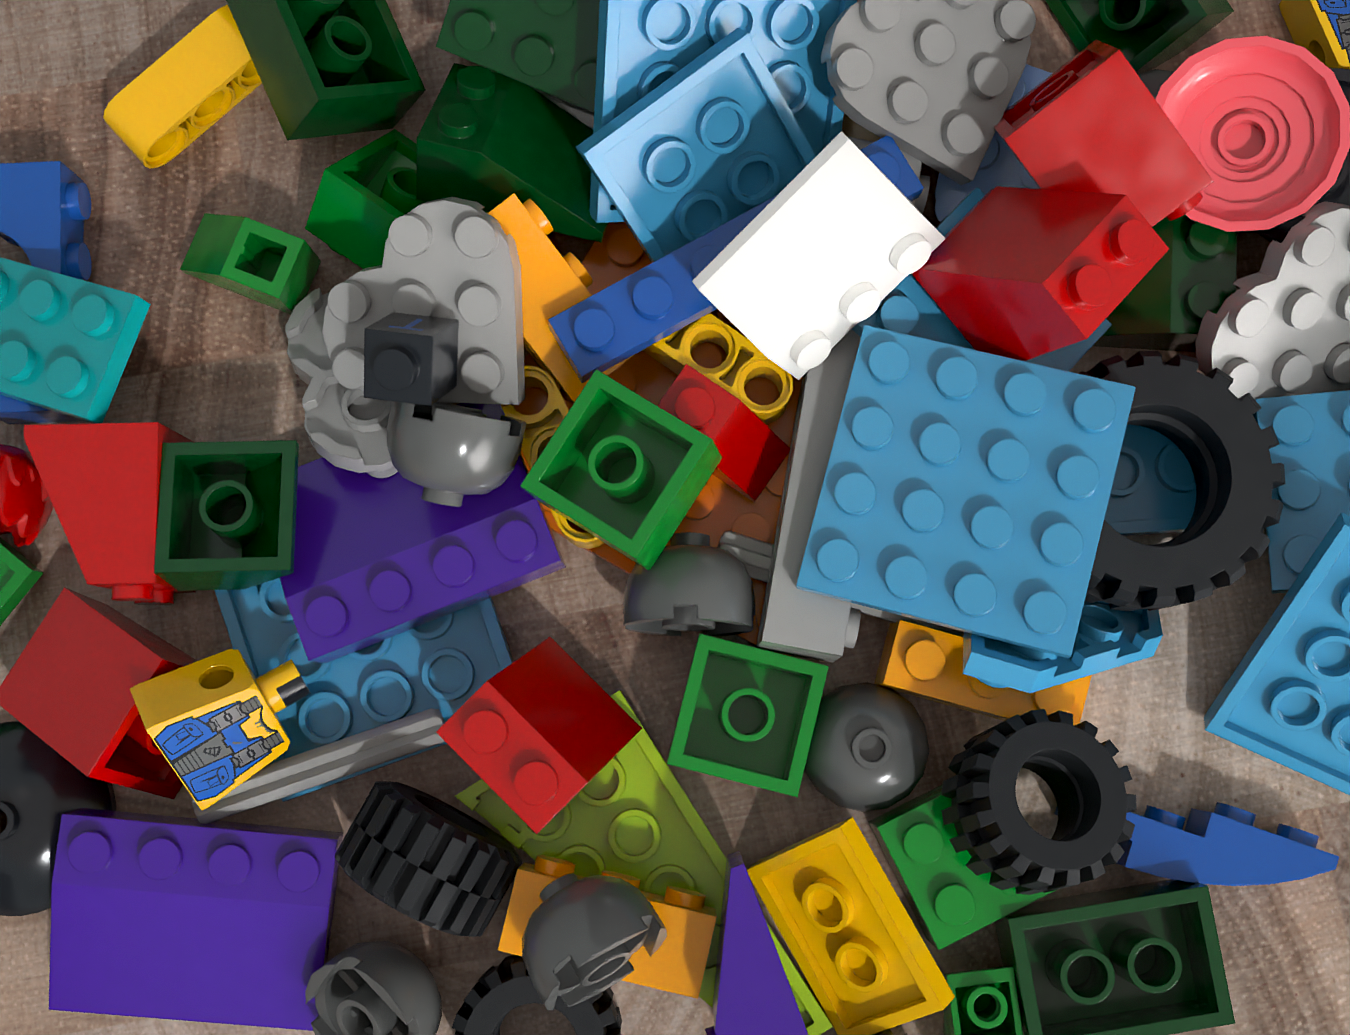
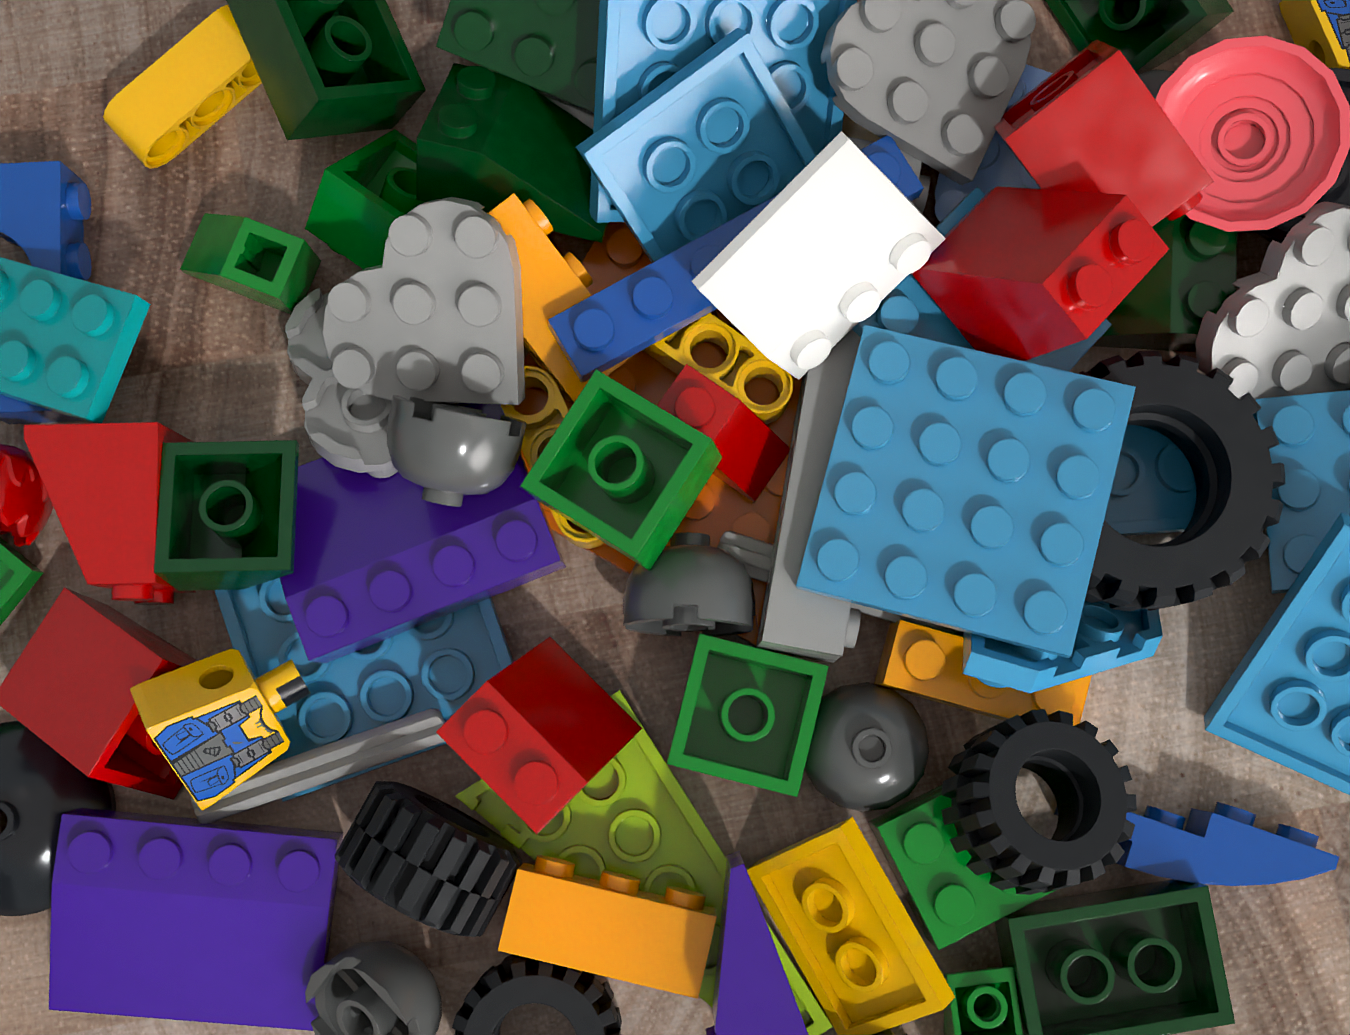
(410, 358): black brick -> none
(586, 936): dark grey cylinder -> none

